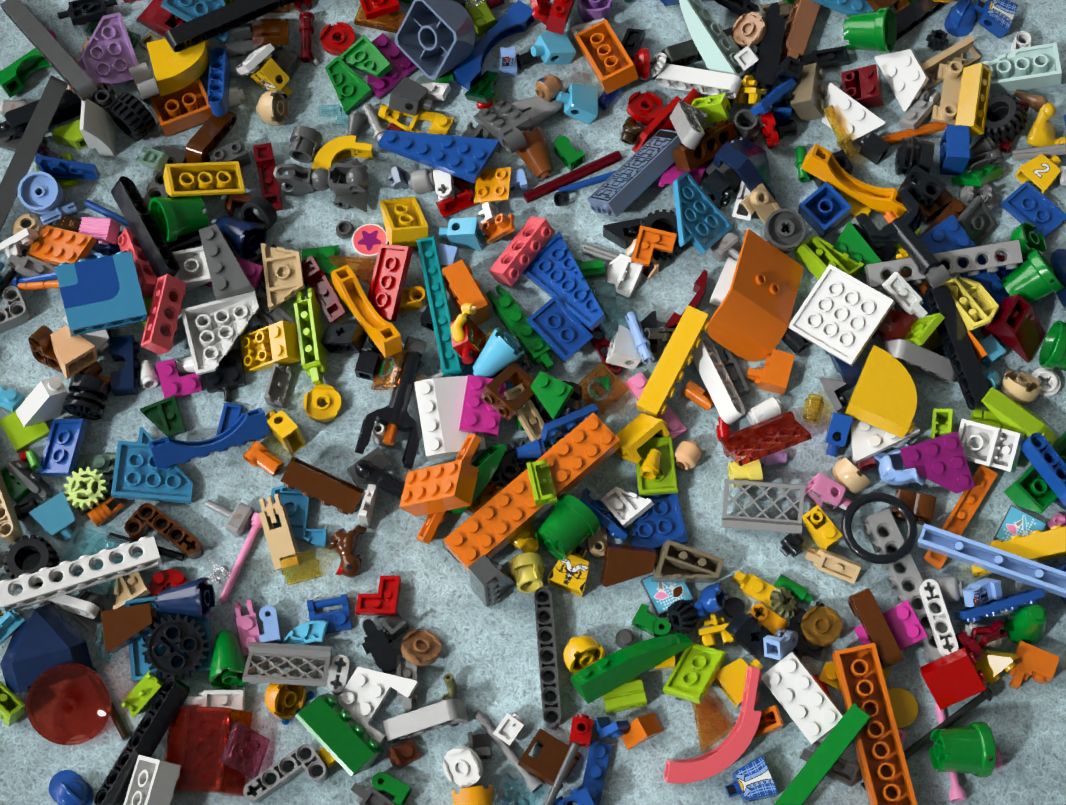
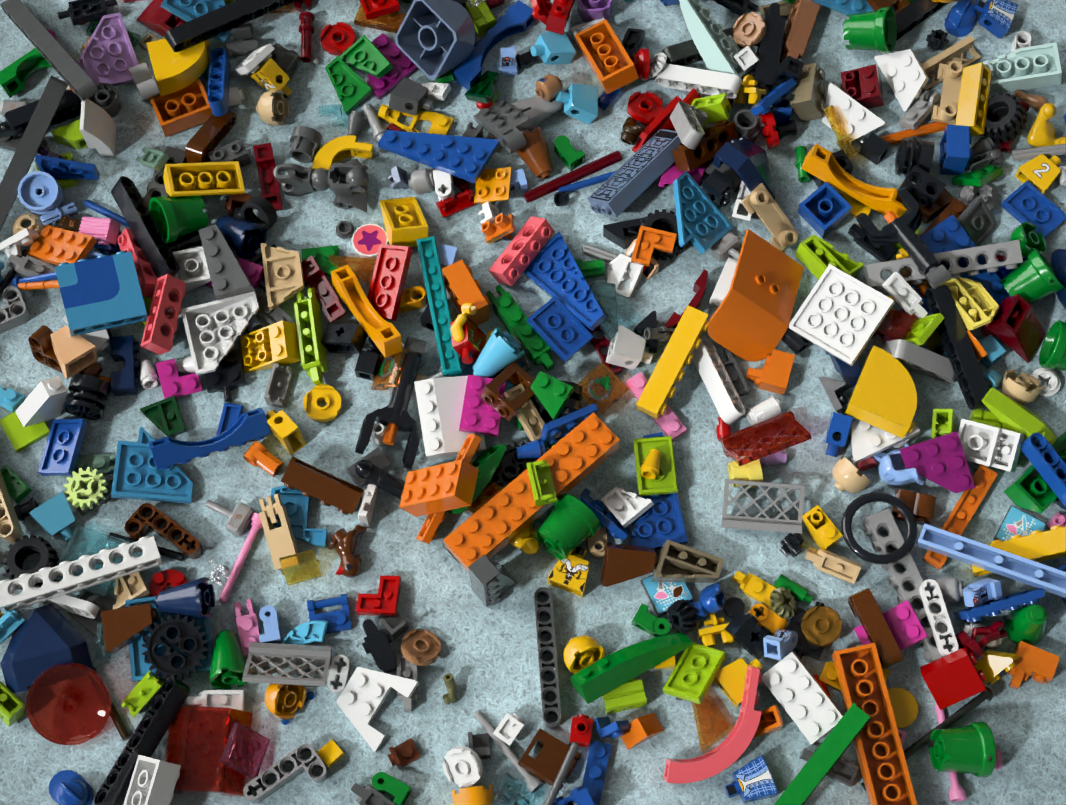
(29, 478): dark grey hinge -> none
(31, 456): bright green arm -> none
(102, 512): orange hinge -> none
(131, 116): black tyre -> none
(266, 27): reddish brown container -> none
(340, 734): green slope -> none
(426, 719): beam -> none
(463, 233): medium azure torso -> none
(527, 571): light yellow piece -> none
(625, 638): dark grey plate -> none
(638, 433): yellow panel -> none
(642, 344): light blue pin -> none
(687, 454): light nougat head -> none
(698, 395): orange hinge -> none
(791, 223): dark grey wheel -> none
(813, 408): clear yellow brick -> none
(826, 493): bright pink torso -> none
(828, 57): black hinge -> none
(856, 247): green wing -> none

